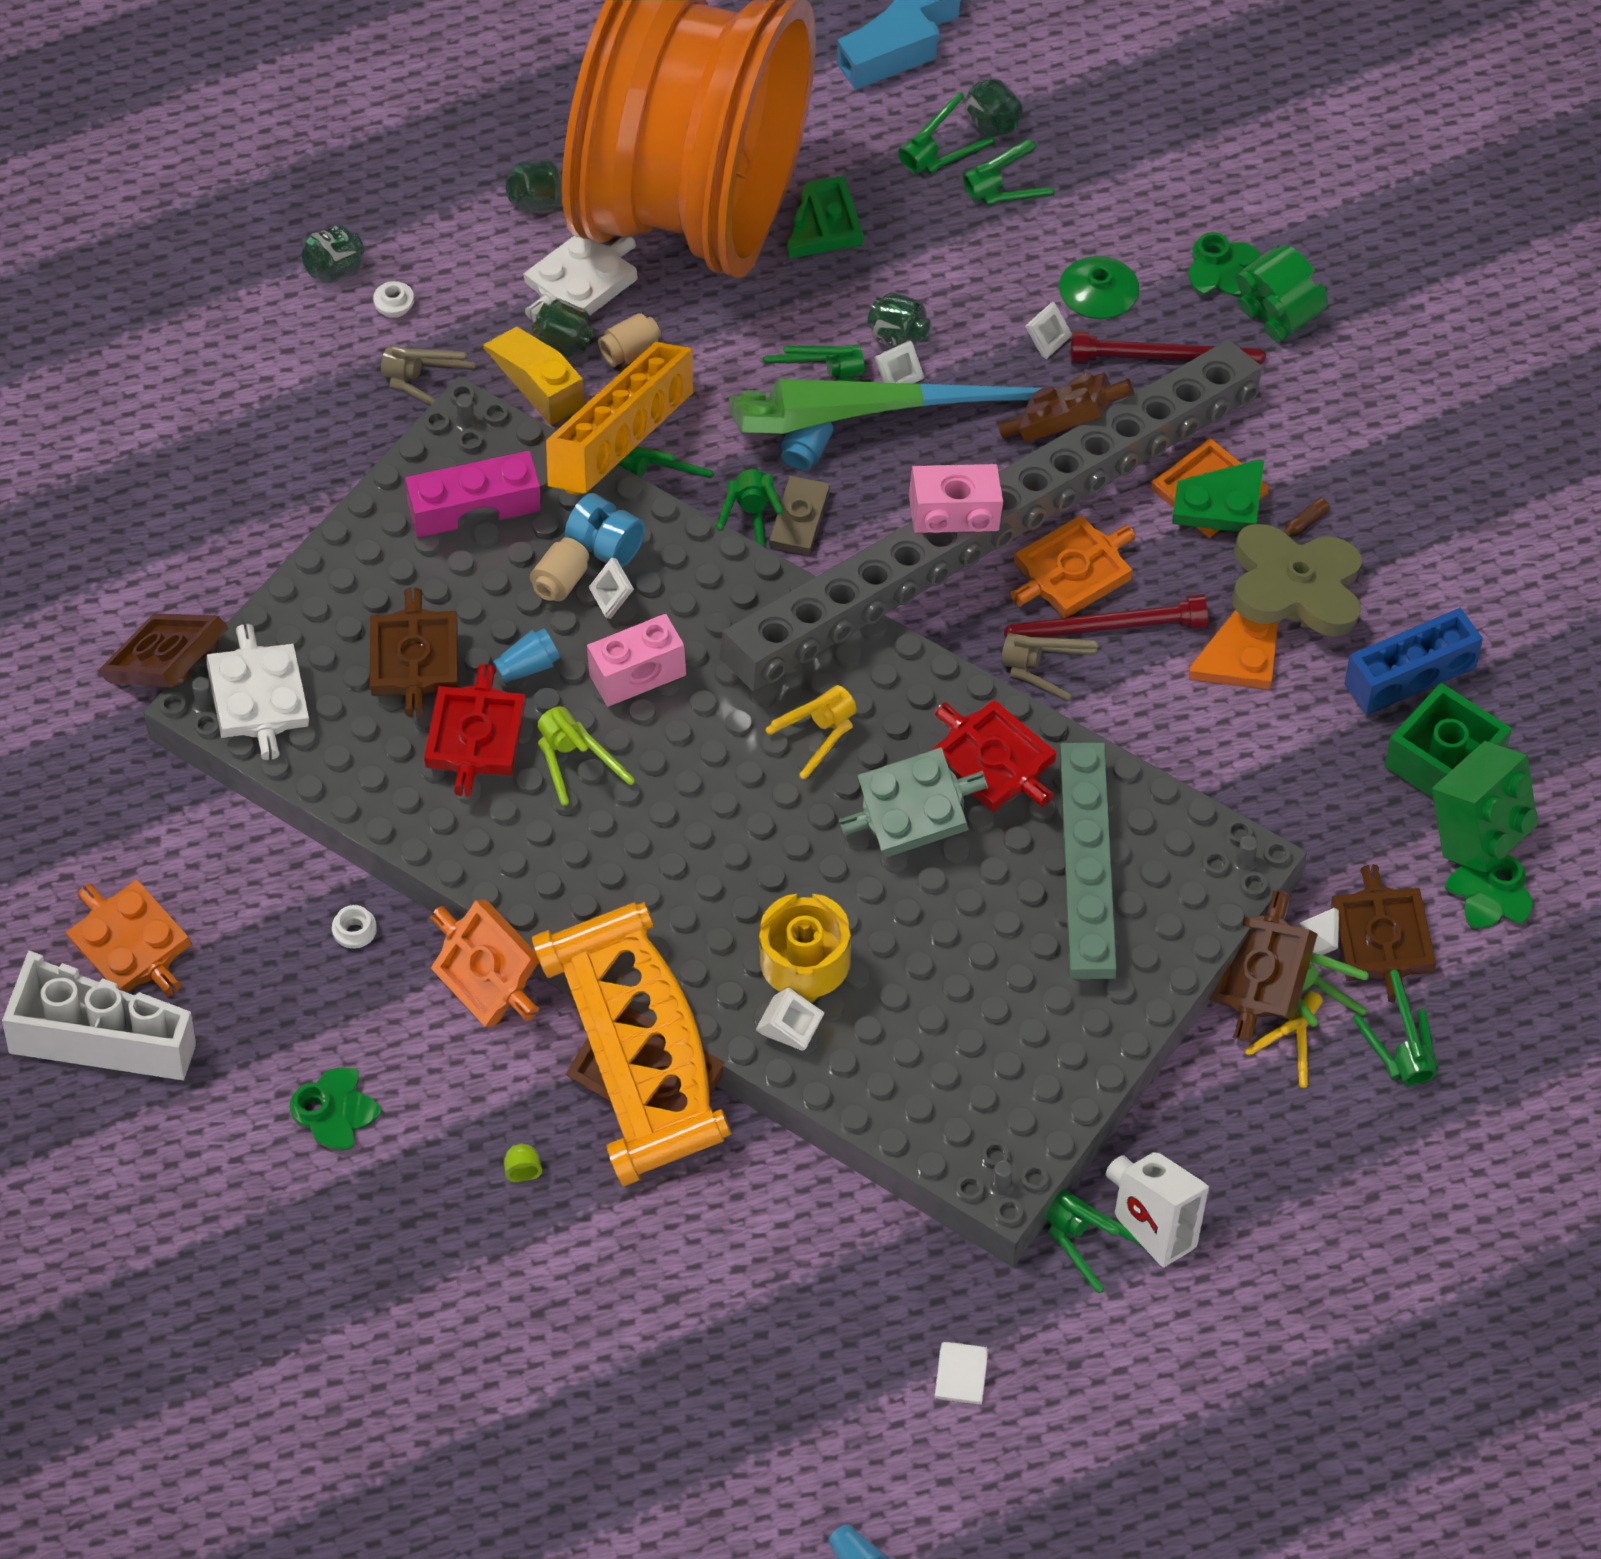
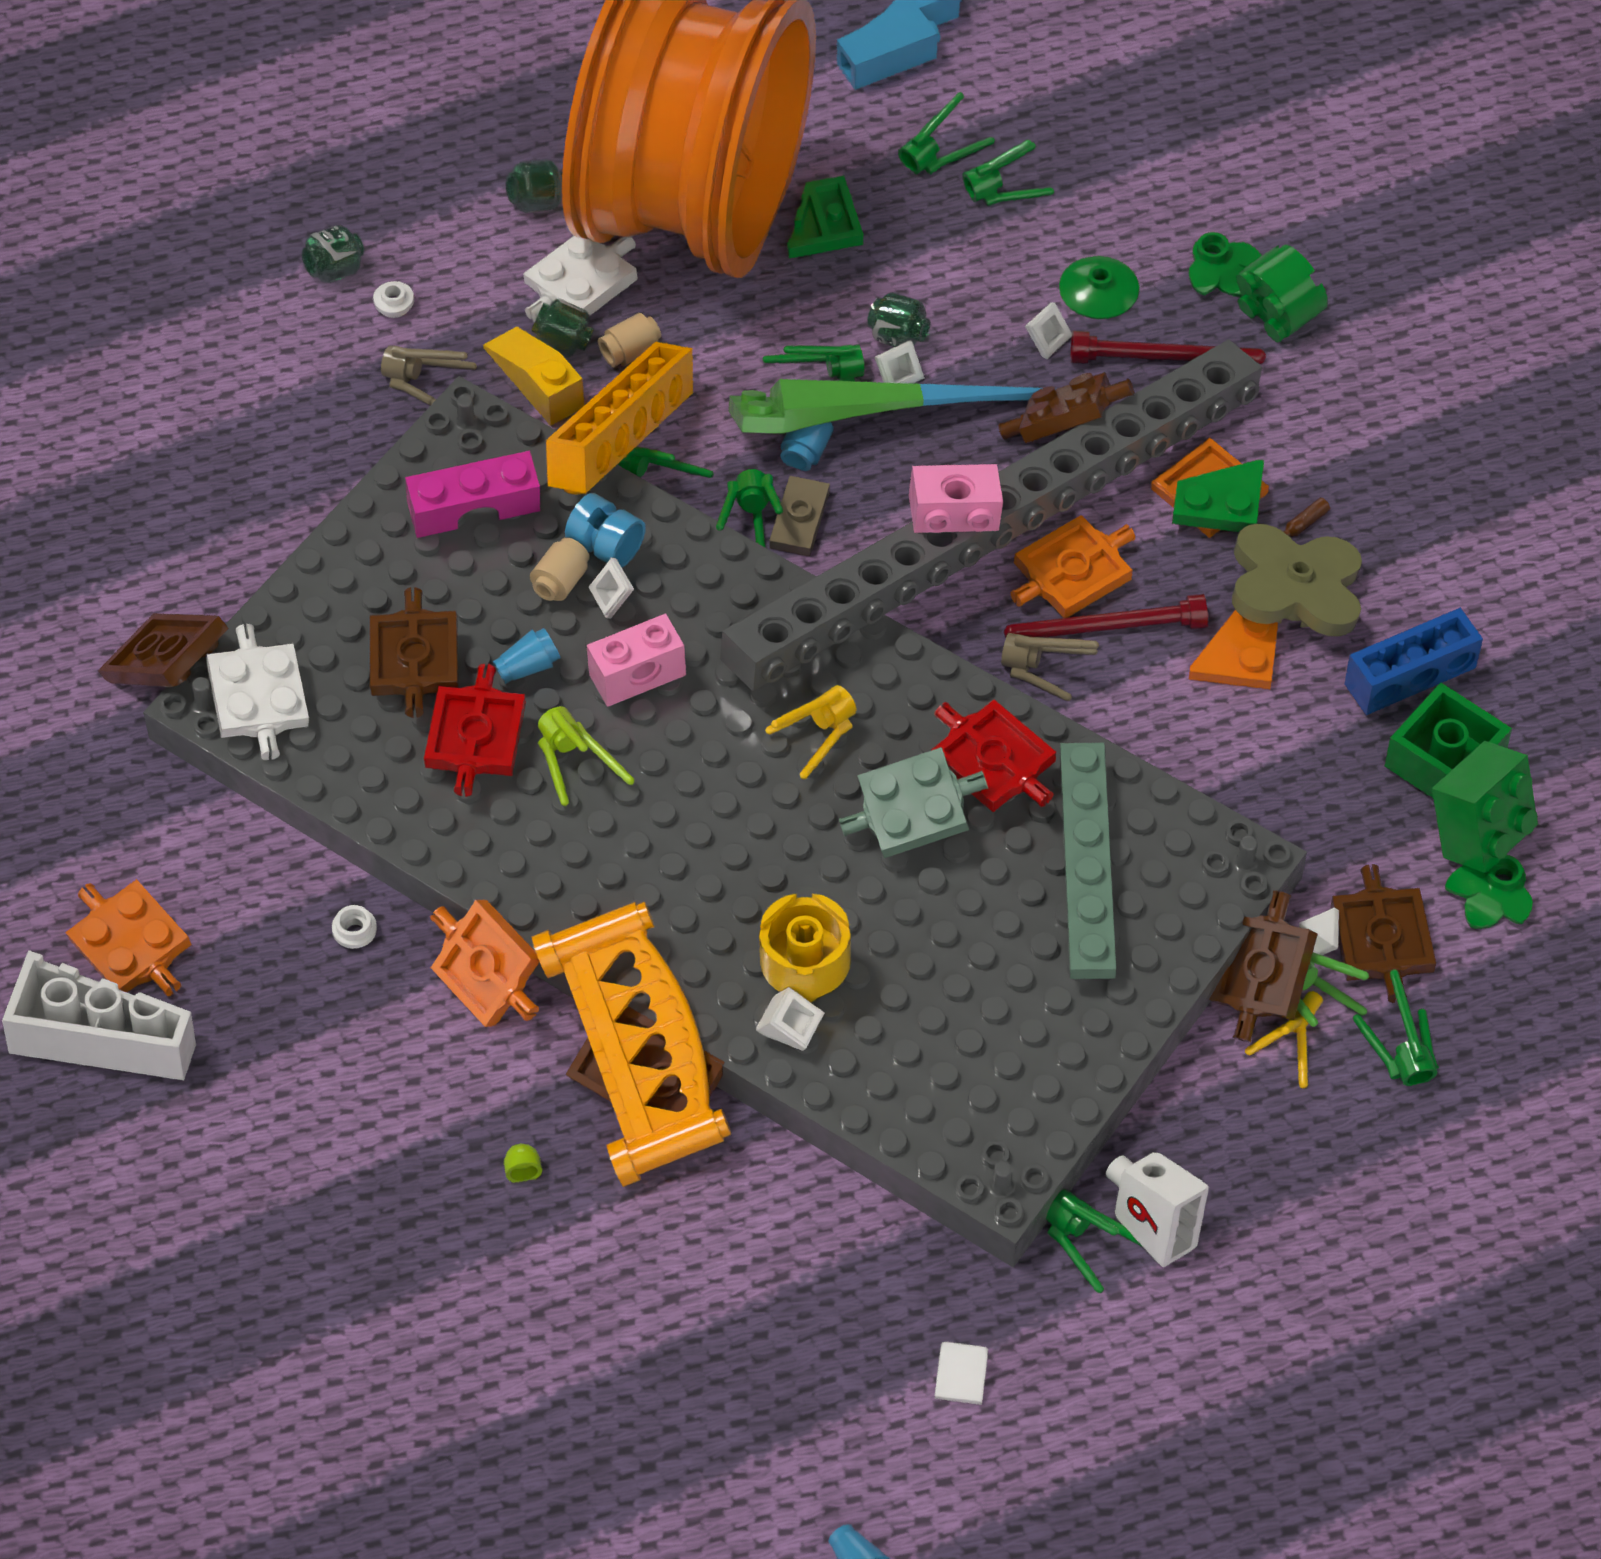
(340, 1111): green plate -> none
(992, 106): clear green head -> none

